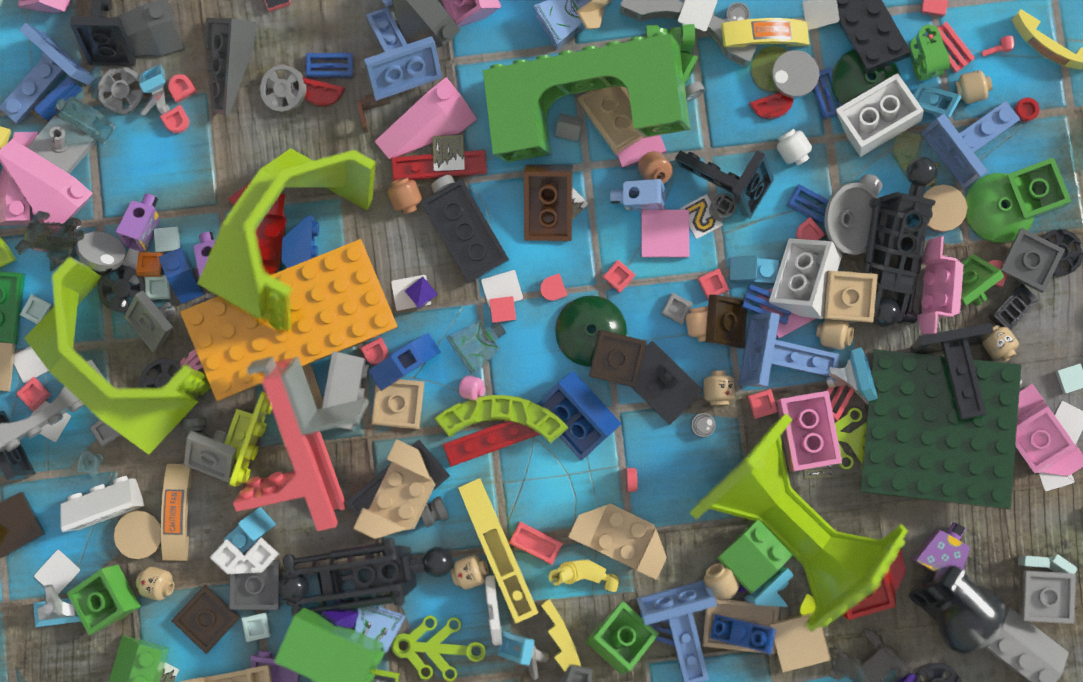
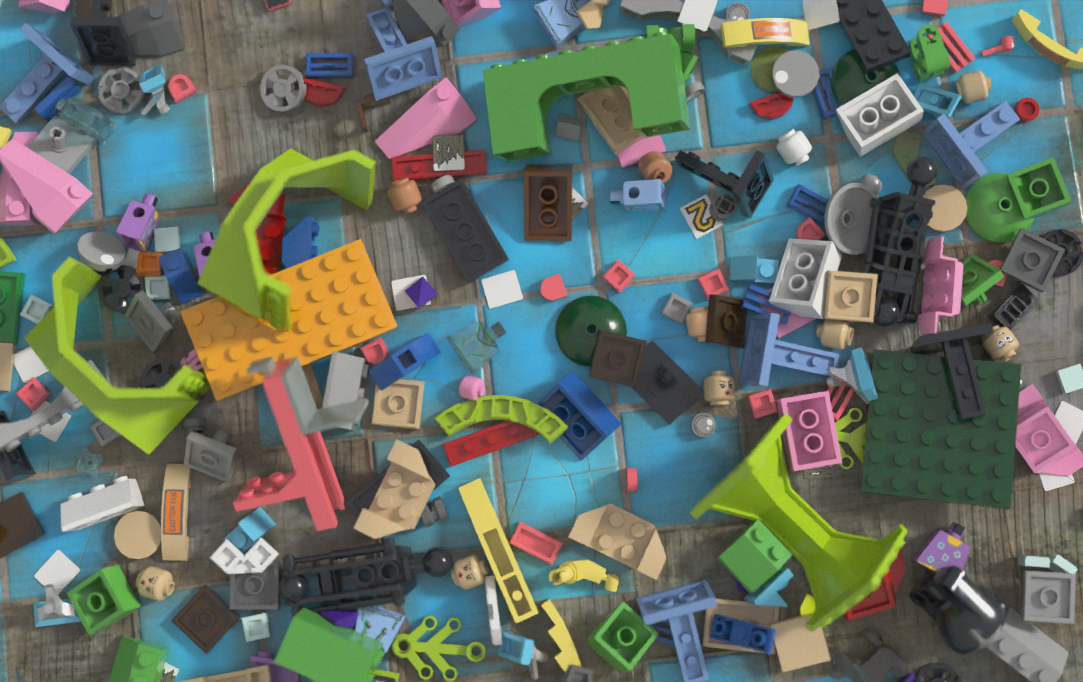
(54, 238): clear smoke animal -> none
(176, 120): coral tile -> none
(230, 50): dark grey wedge -> none
(244, 434): neon yellow bracket -> none
(502, 309): coral tile -> none
(664, 233): bright pink tile -> none
(721, 581): tan head -> none

